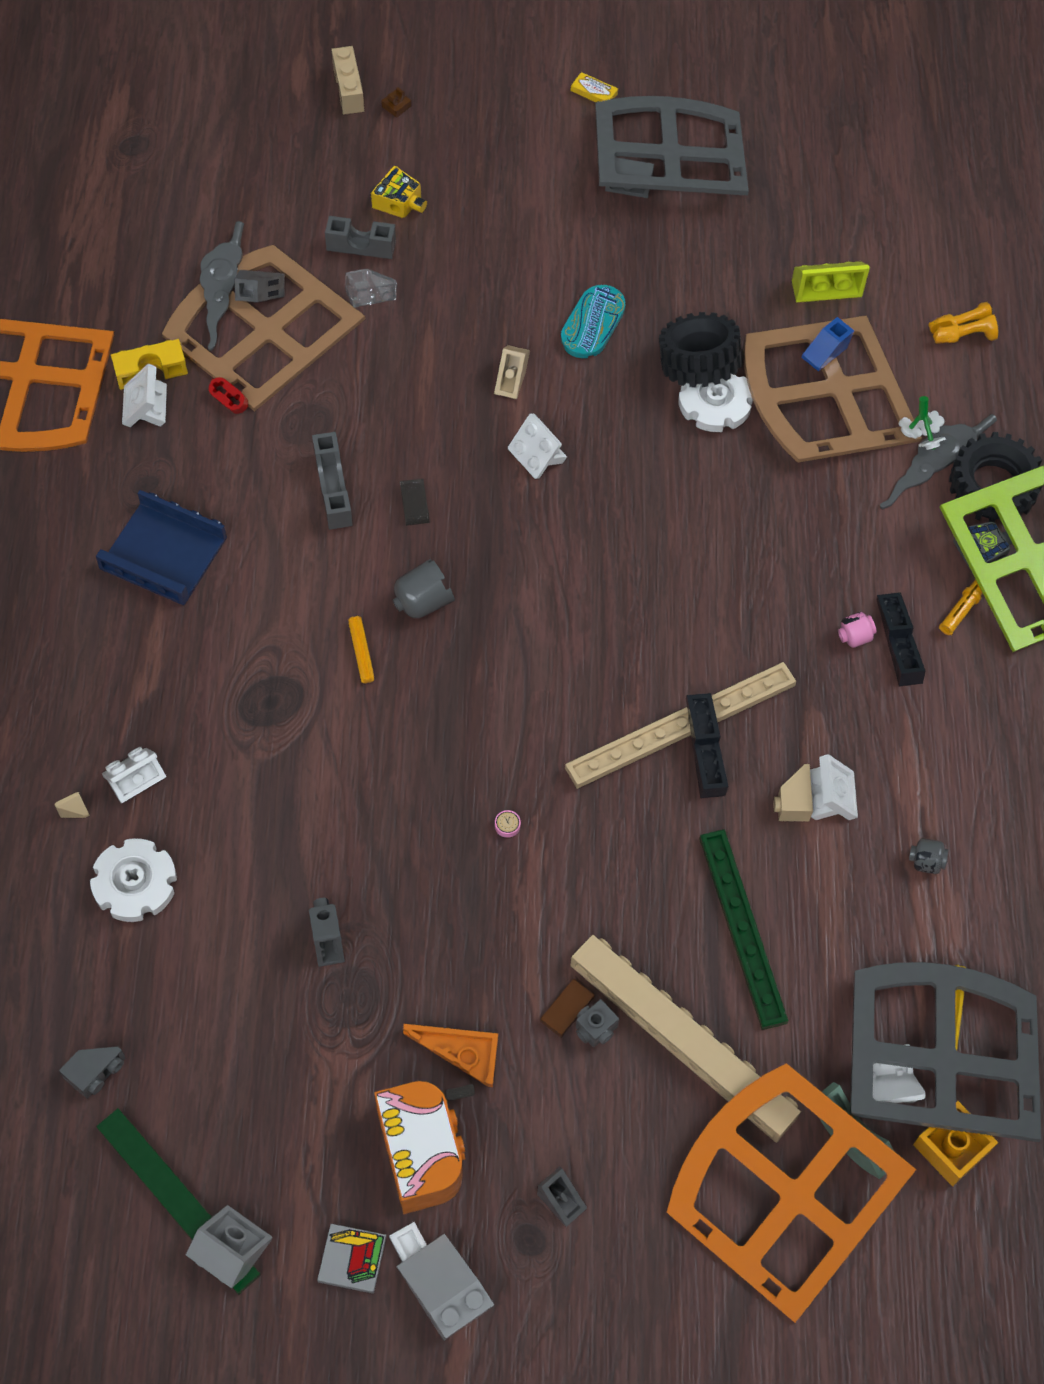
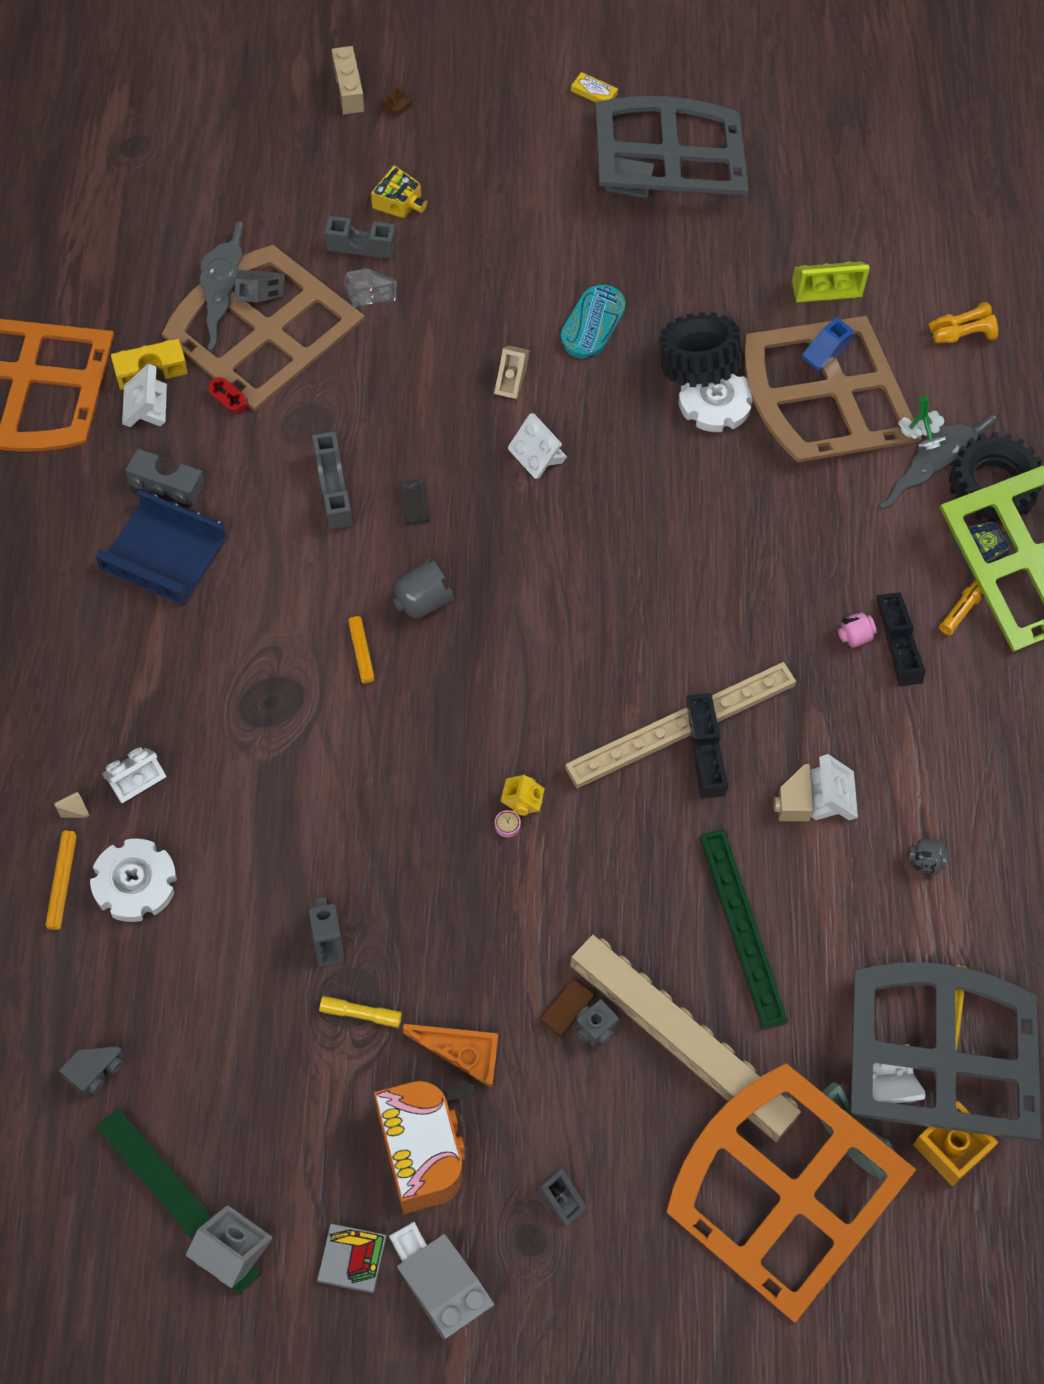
(61, 880): none -> light orange axle
(181, 486): none -> dark grey arch
(344, 1008): none -> yellow piece
(522, 795): none -> yellow brick

